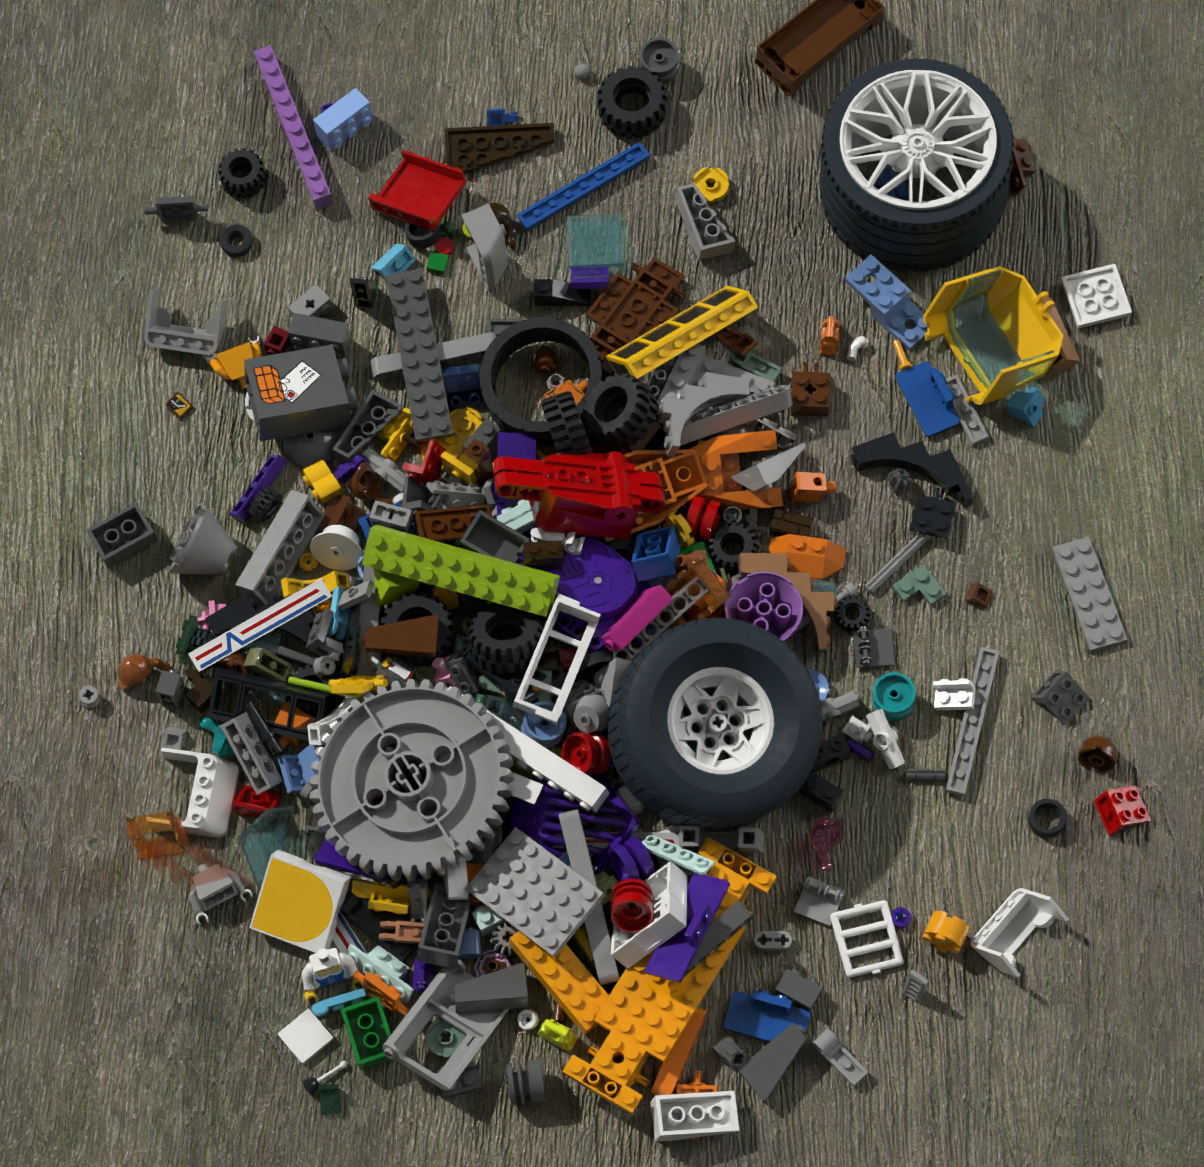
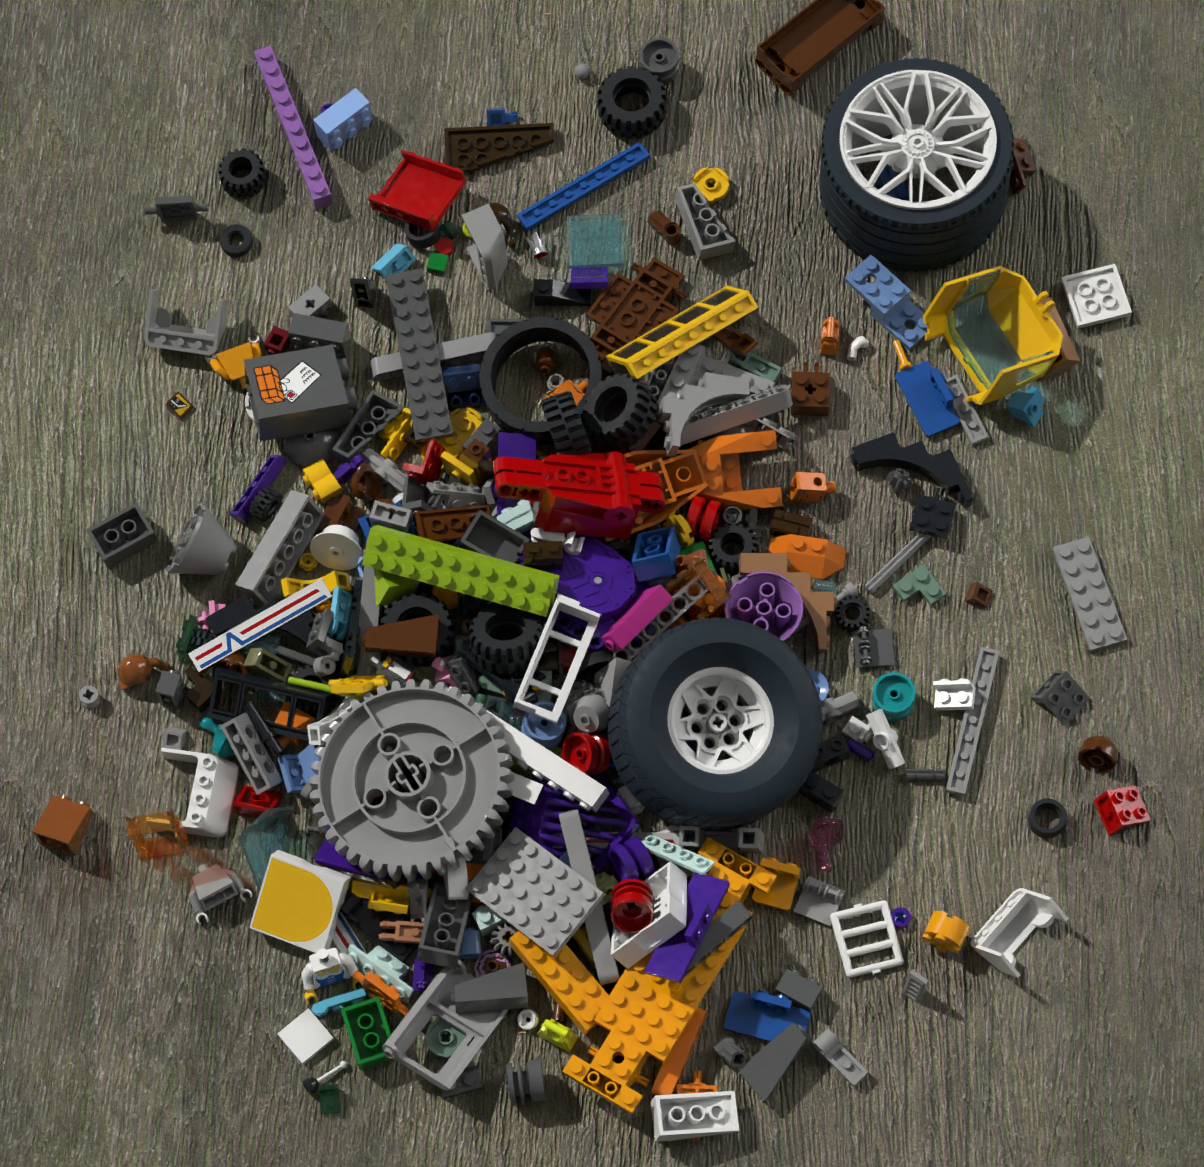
(63, 824): none -> dark orange slope
(356, 595): light grey plate -> none
(538, 248): none -> flat silver piece
(664, 227): none -> reddish brown piece
(768, 471): light grey wedge -> none
(773, 936): light grey beam -> none
(784, 887): none -> light orange bracket

